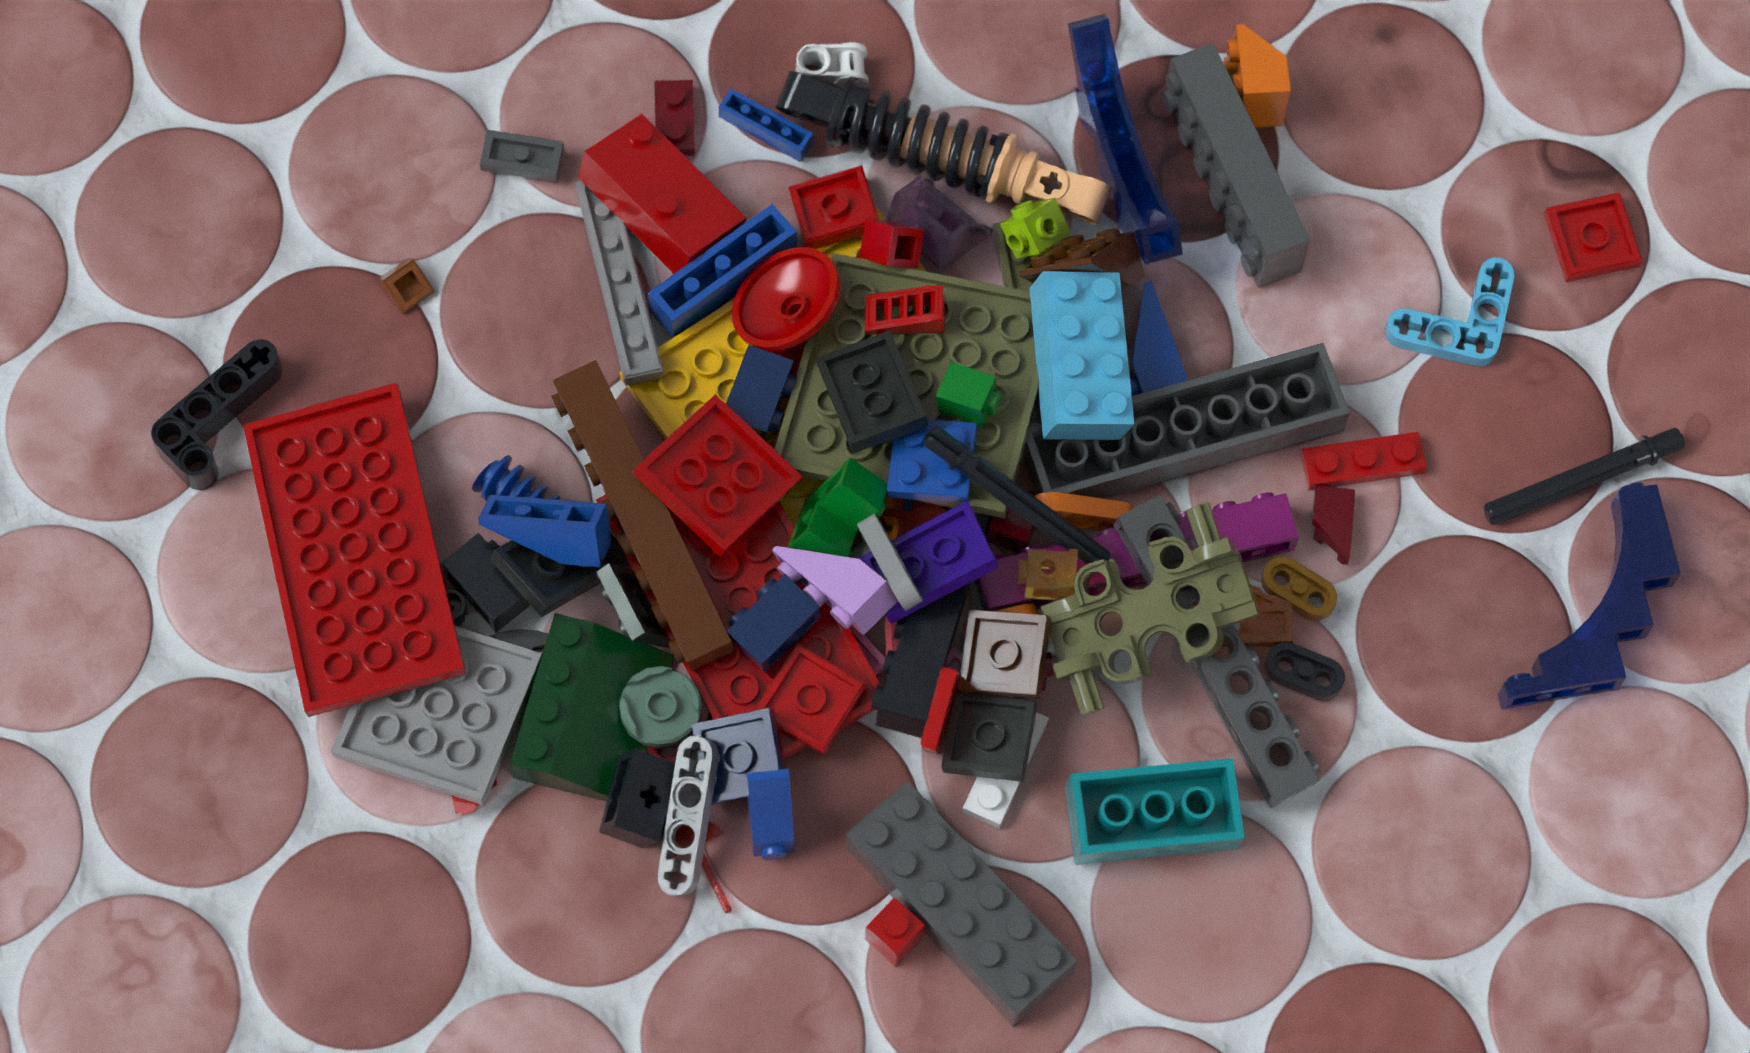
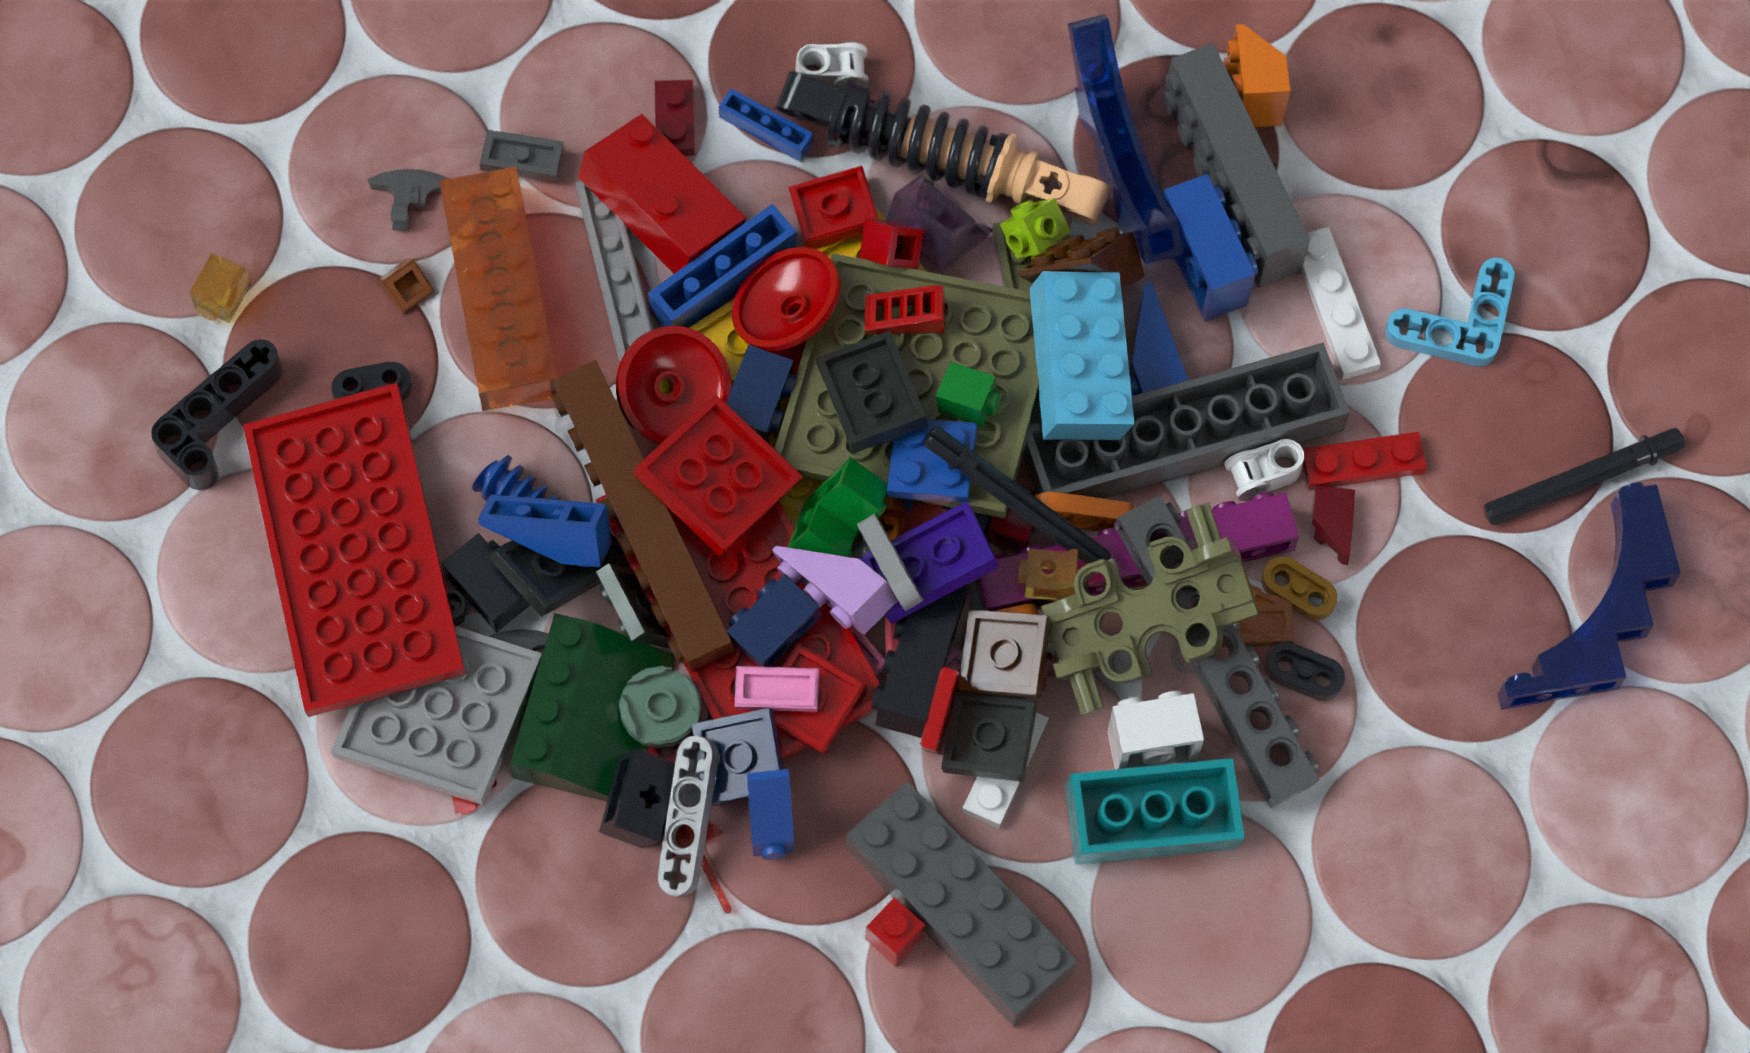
(219, 289): none -> clear yellow brick
(371, 377): none -> black plate
(410, 191): none -> dark grey piece
(499, 288): none -> clear orange brick
(688, 364): none -> red dish
(777, 688): none -> bright pink tile
(1155, 731): none -> white brick
(1212, 256): none -> blue brick
(1259, 473): none -> white piece
(1337, 307): none -> white plate
(1593, 237): red tile -> none

